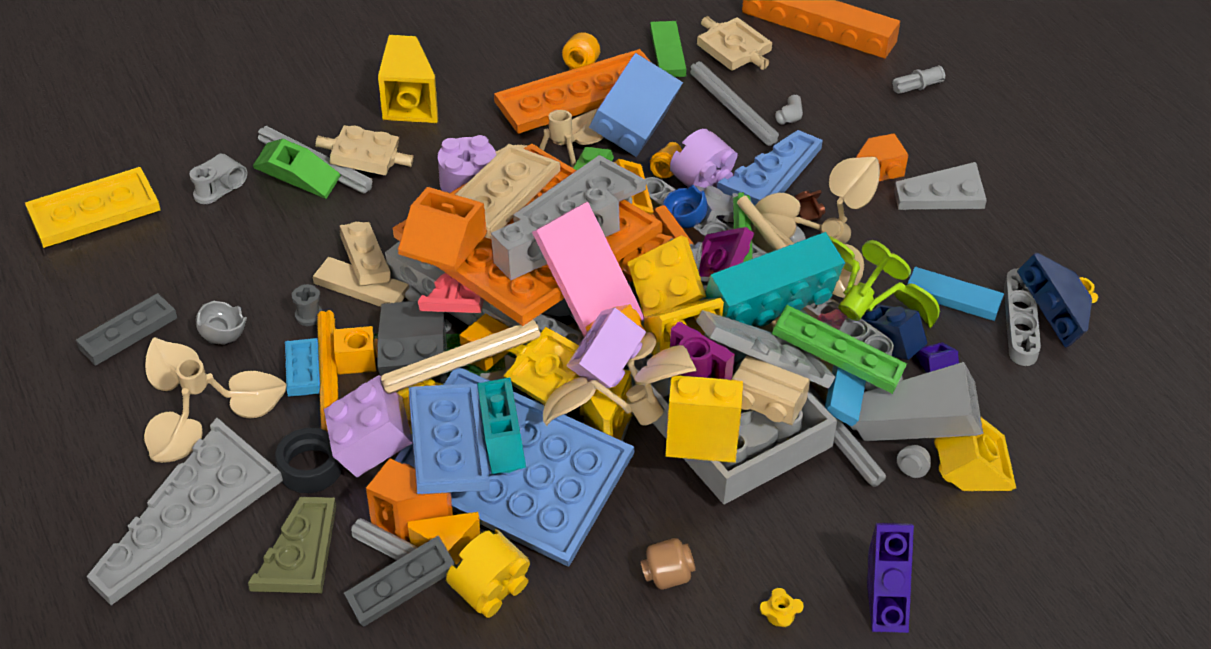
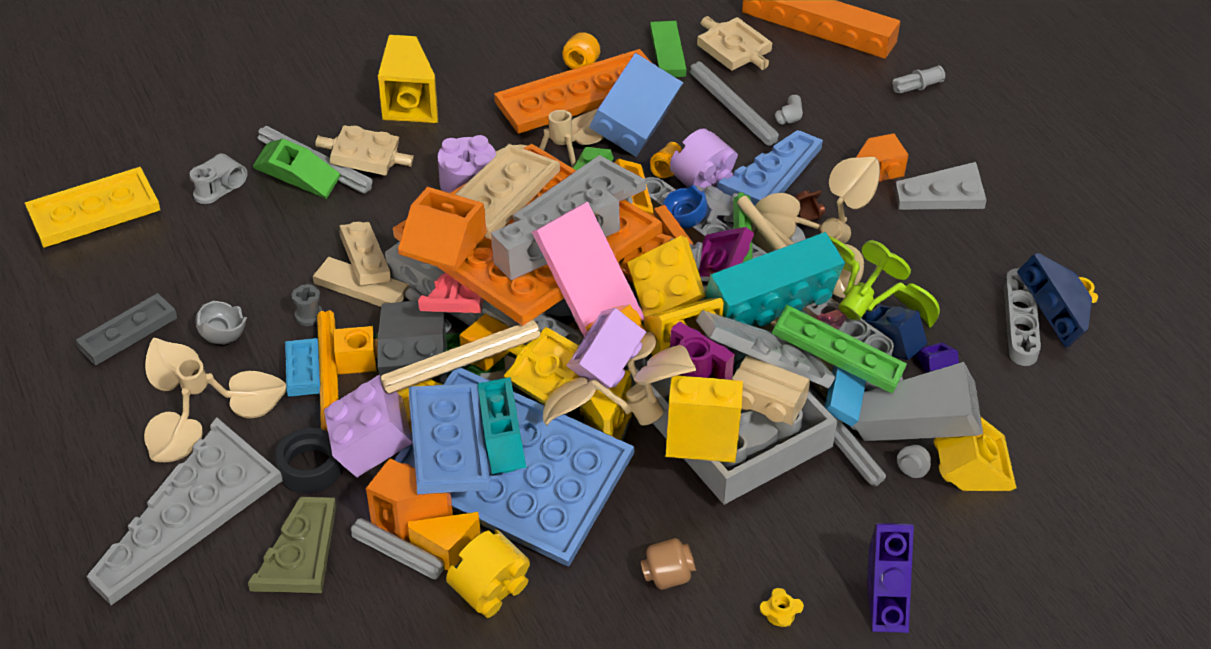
(400, 581): dark grey plate -> none
(958, 293): dark azure tile -> none

